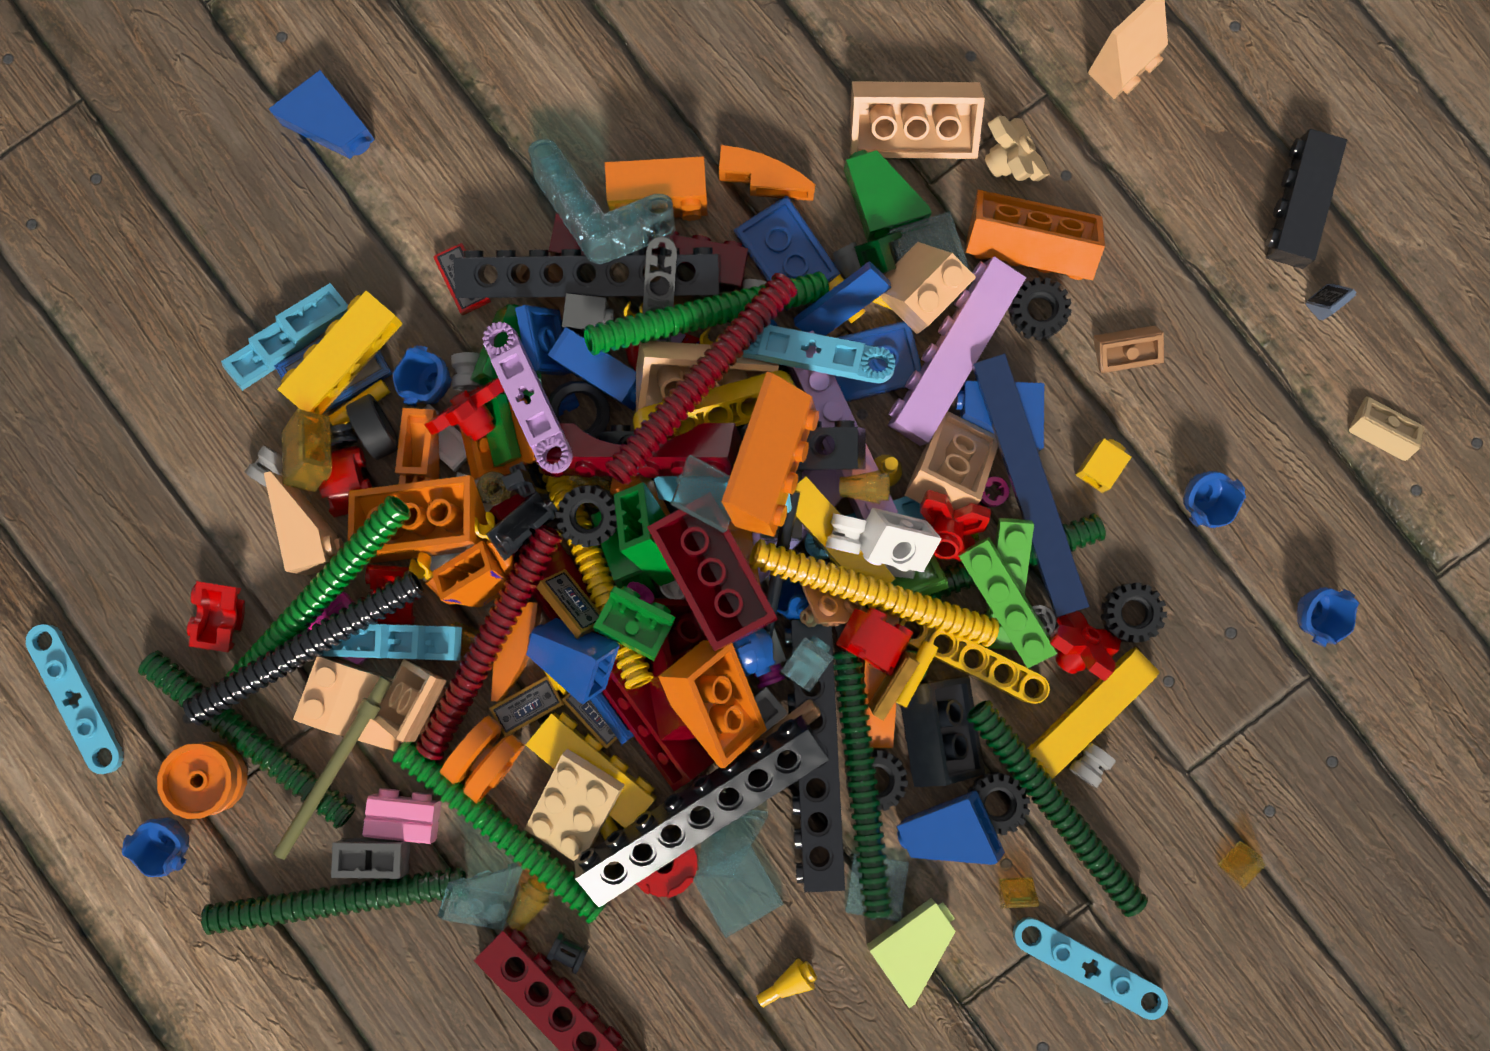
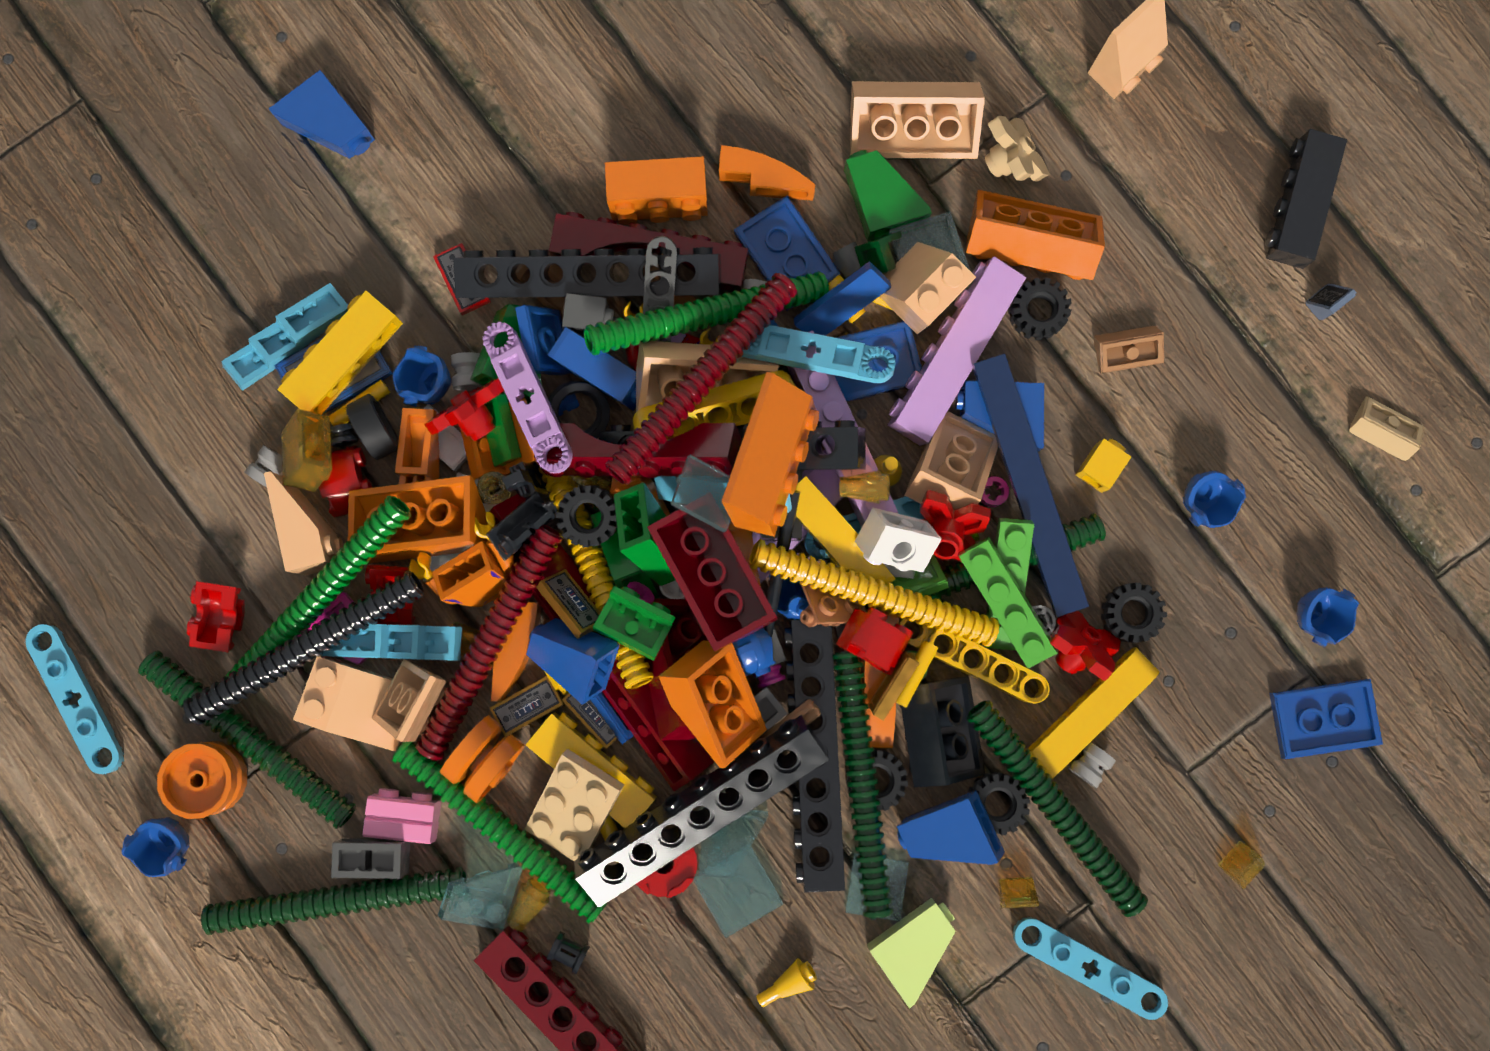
(367, 710): olive bar -> none
(598, 234): clear light blue beam -> none
(807, 662): clear light blue brick -> none
(846, 533): white wheel -> none
(1326, 718): none -> blue tile

